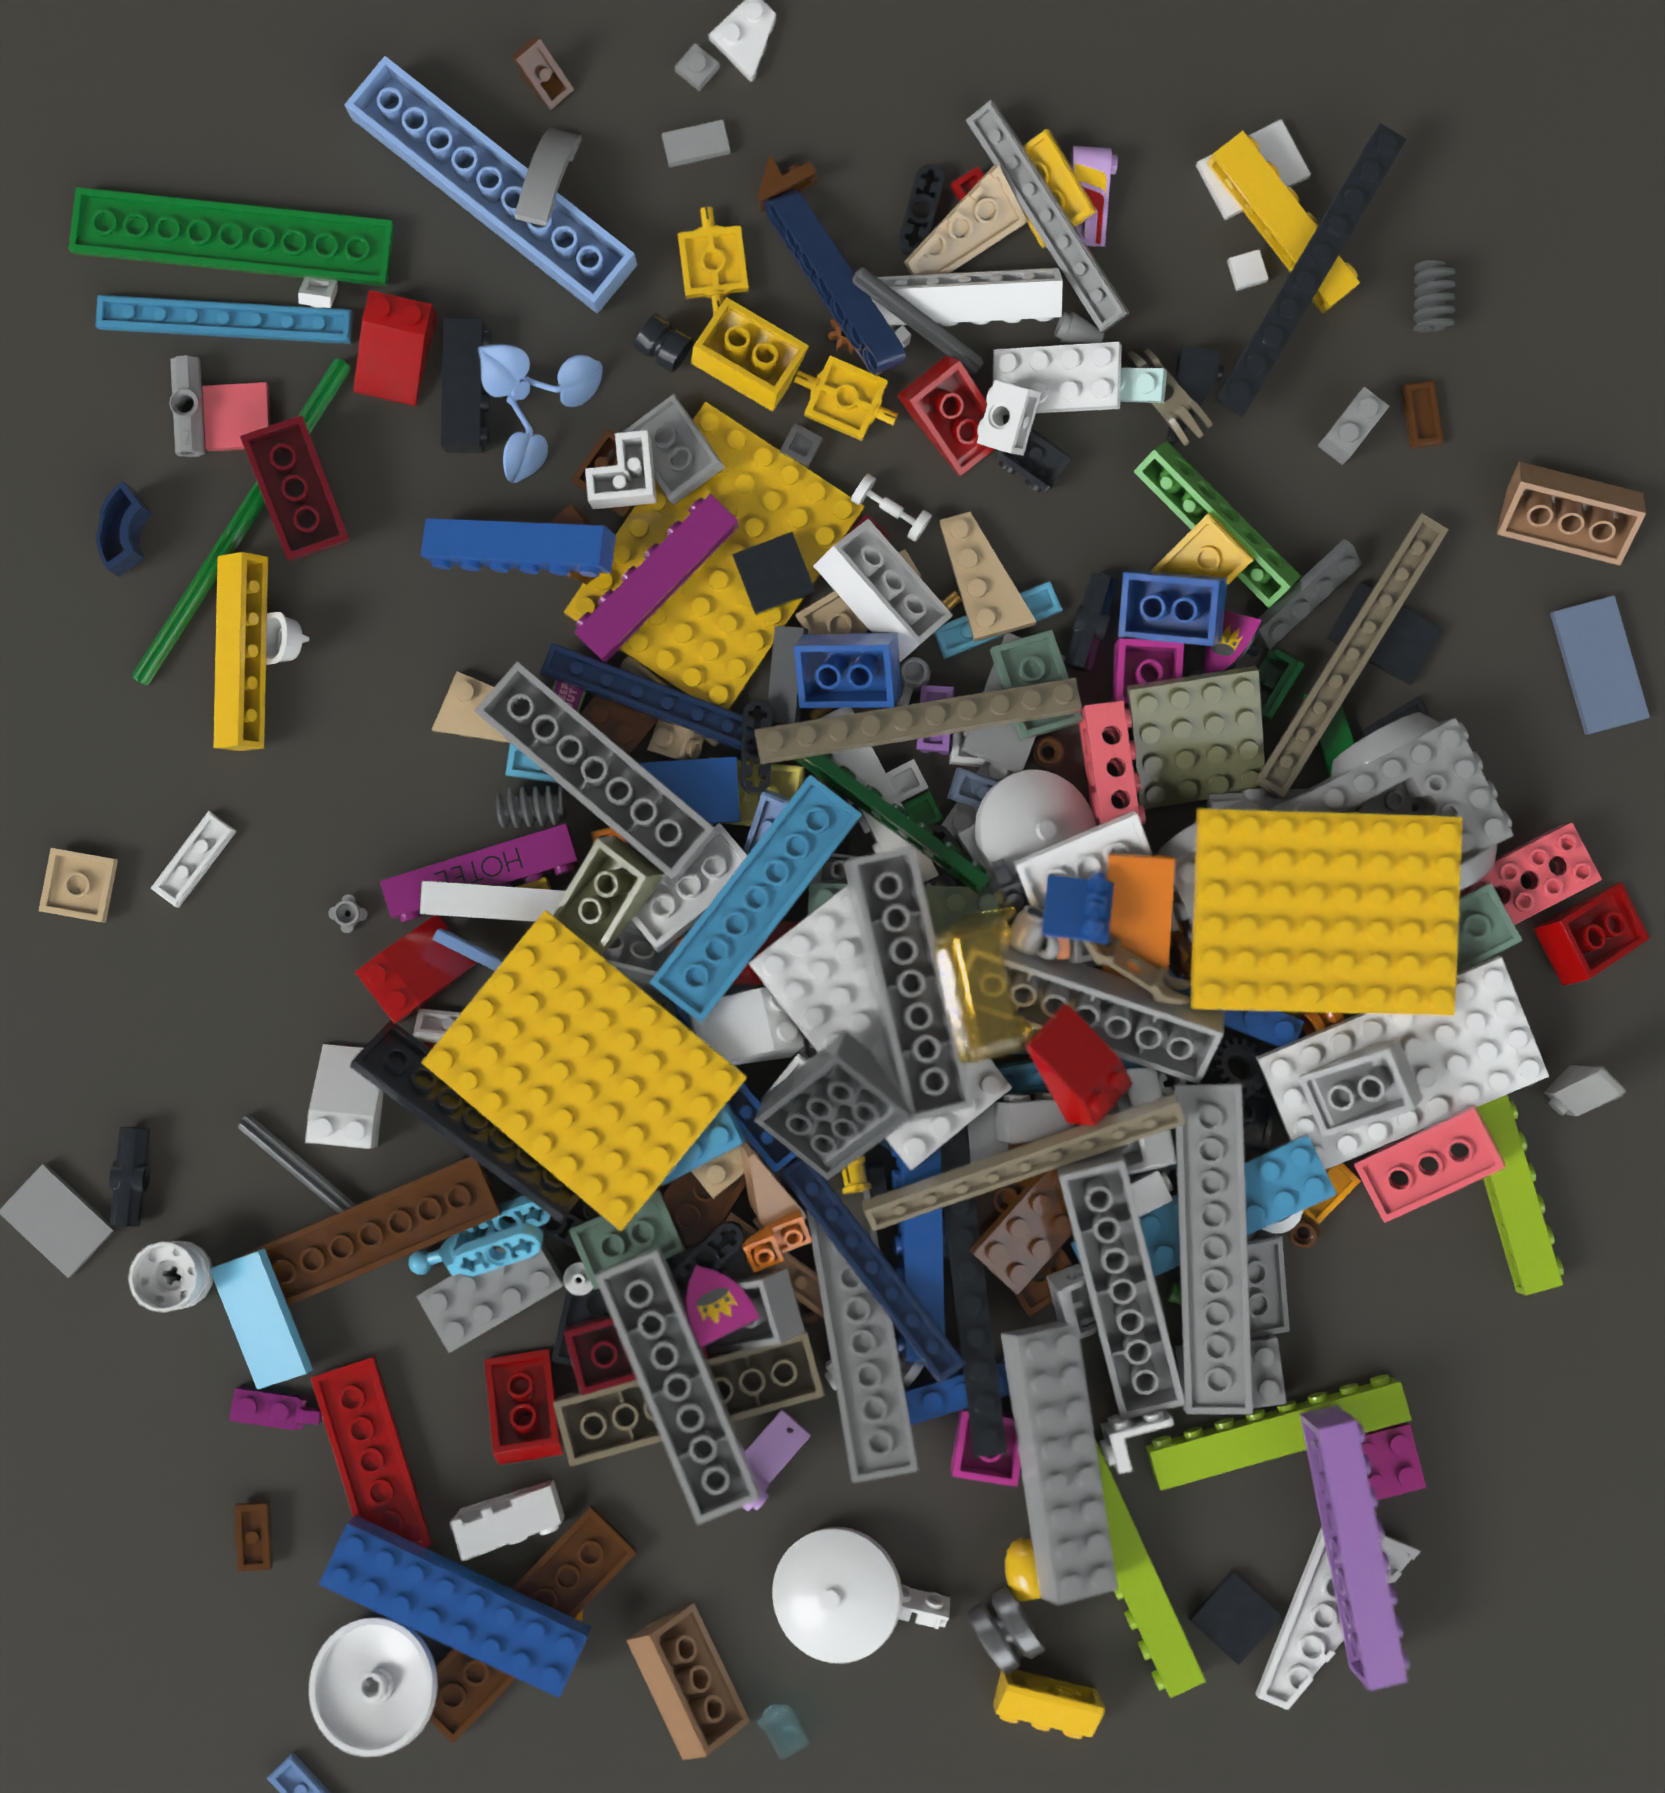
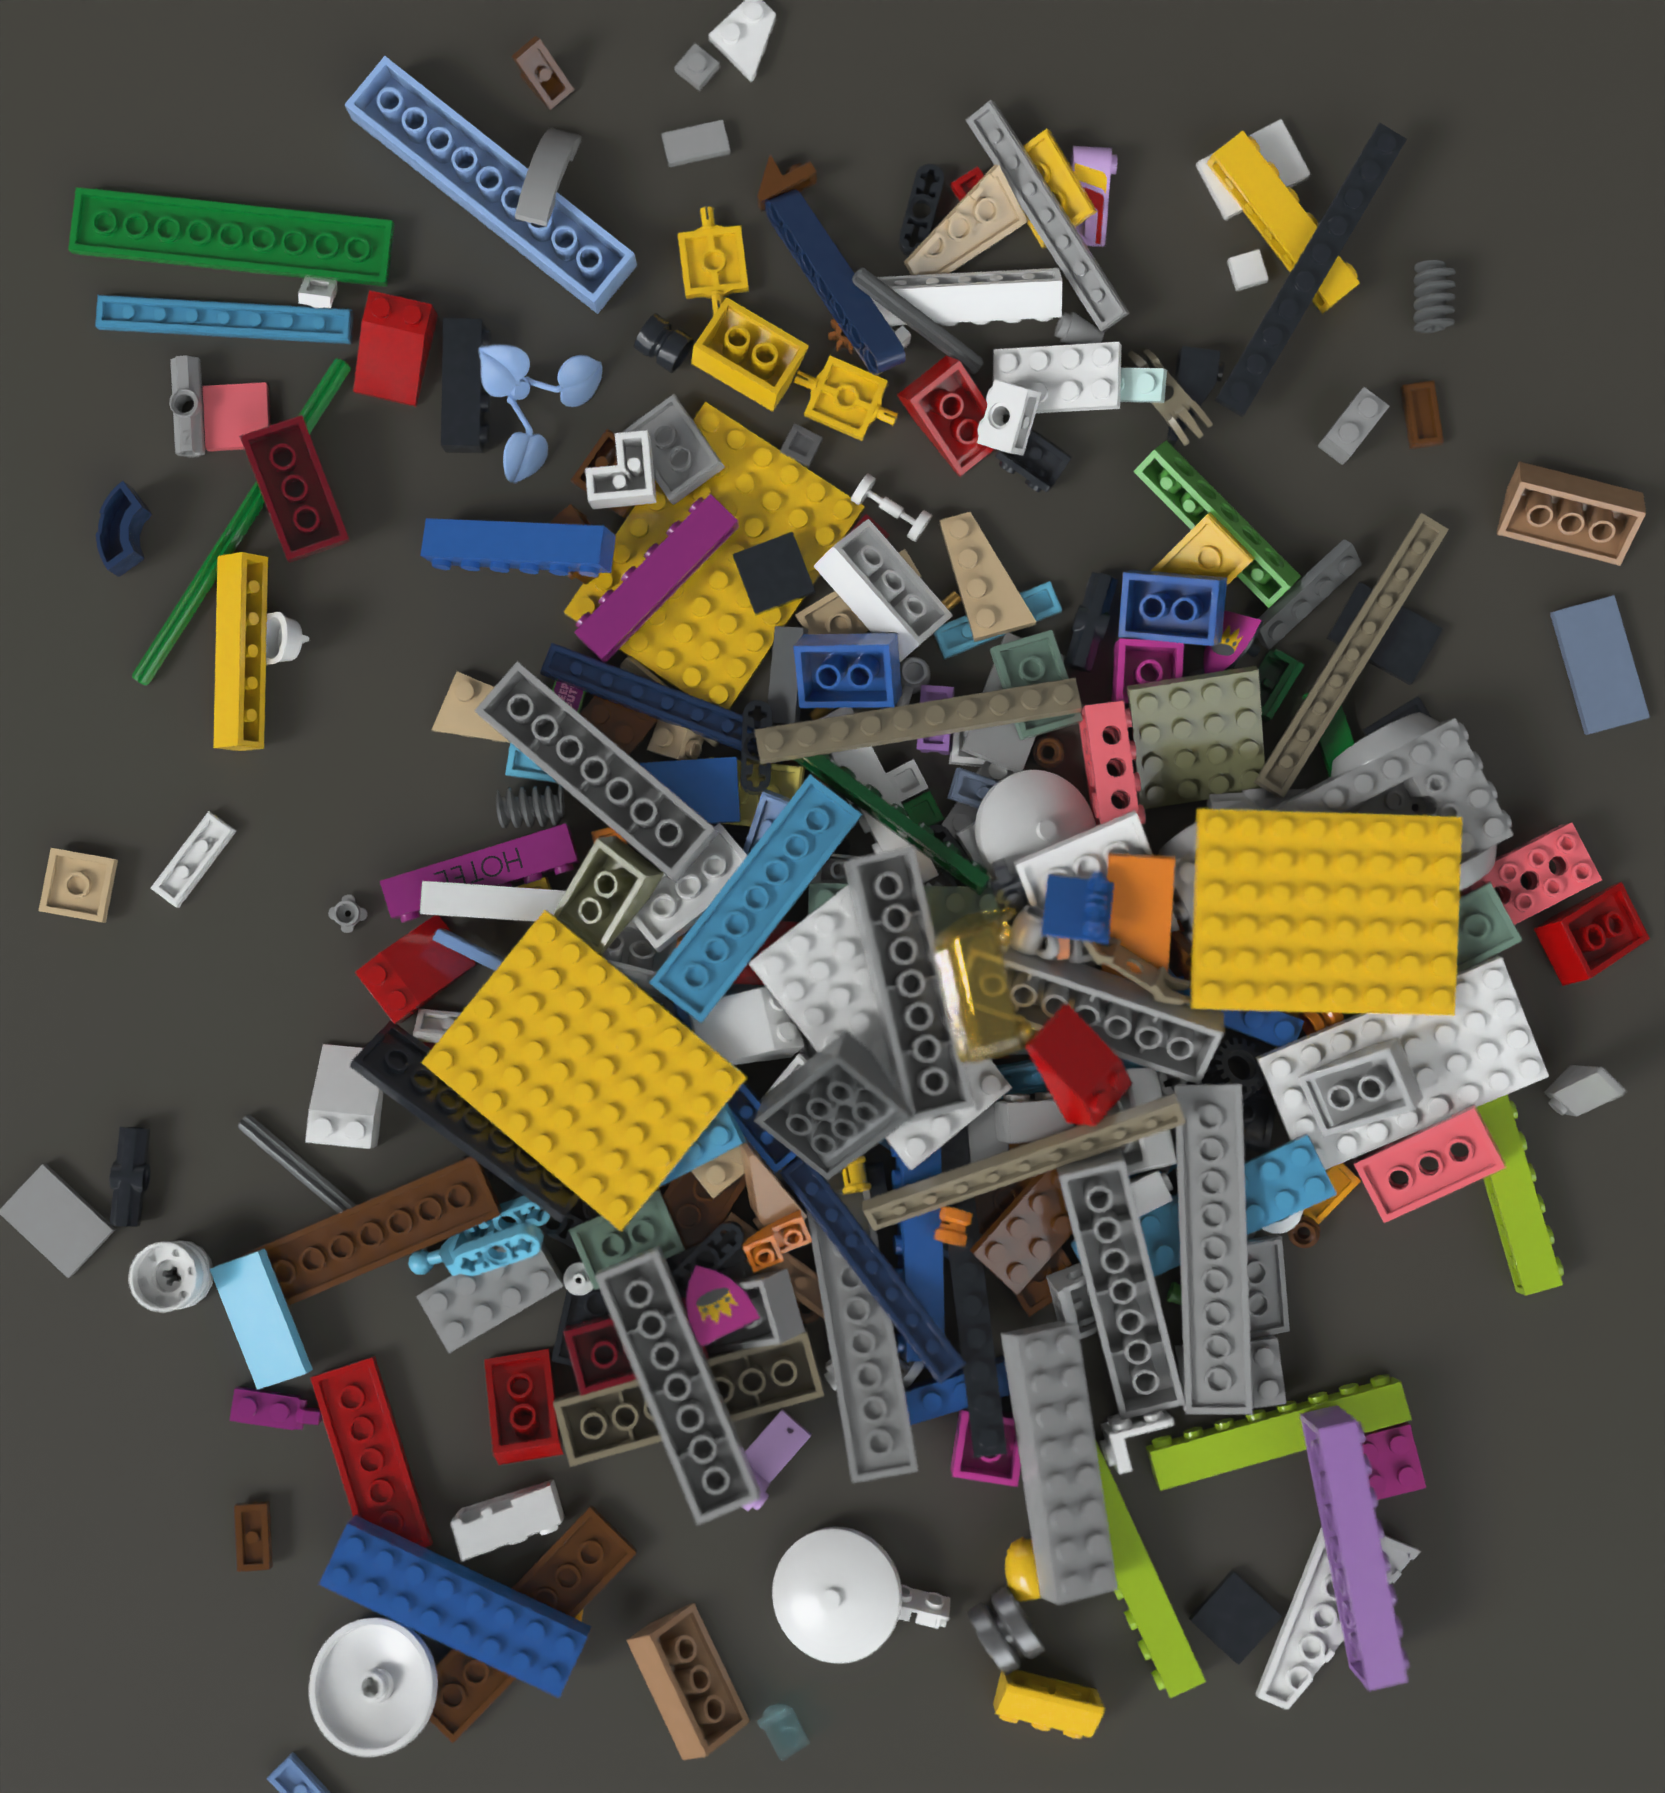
(953, 1226): none -> orange wheel

